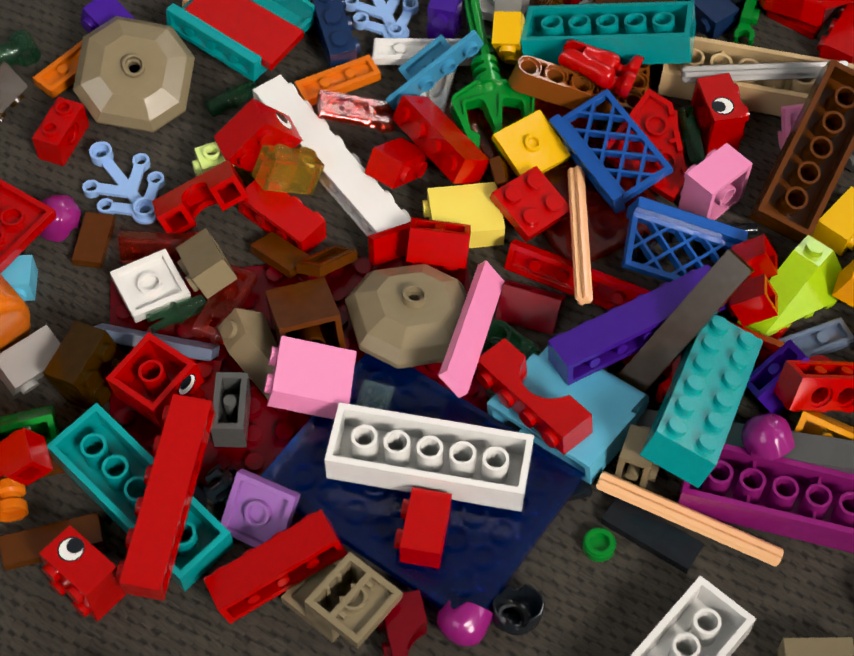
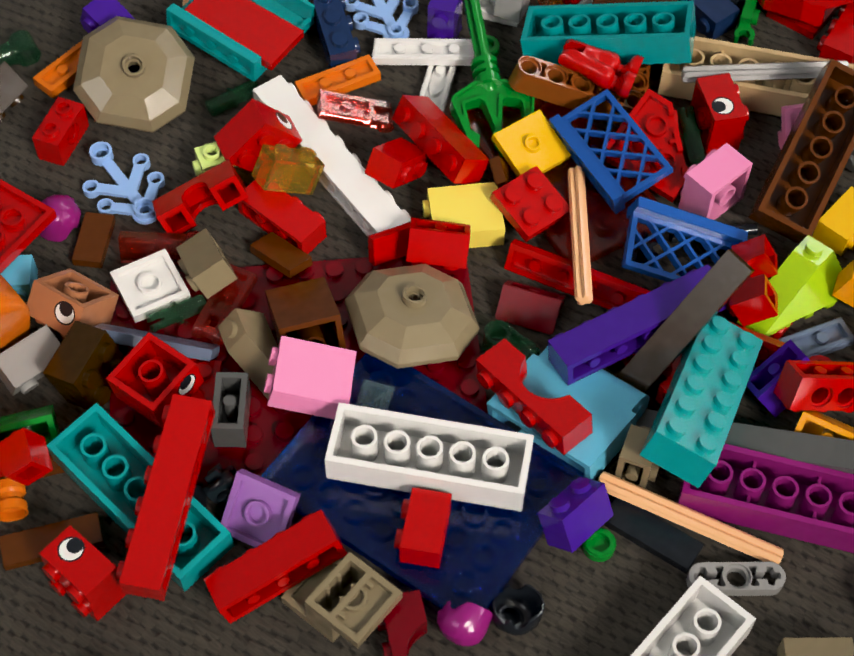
(70, 297): none -> nougat brick
(326, 261): reddish brown tile -> none
(434, 63): dark azure bracket -> none
(471, 330): bright pink tile -> none
(507, 35): yellow brick -> none
(575, 514): none -> dark purple brick
(761, 586): none -> light grey beam
(767, 436): magenta hair -> none

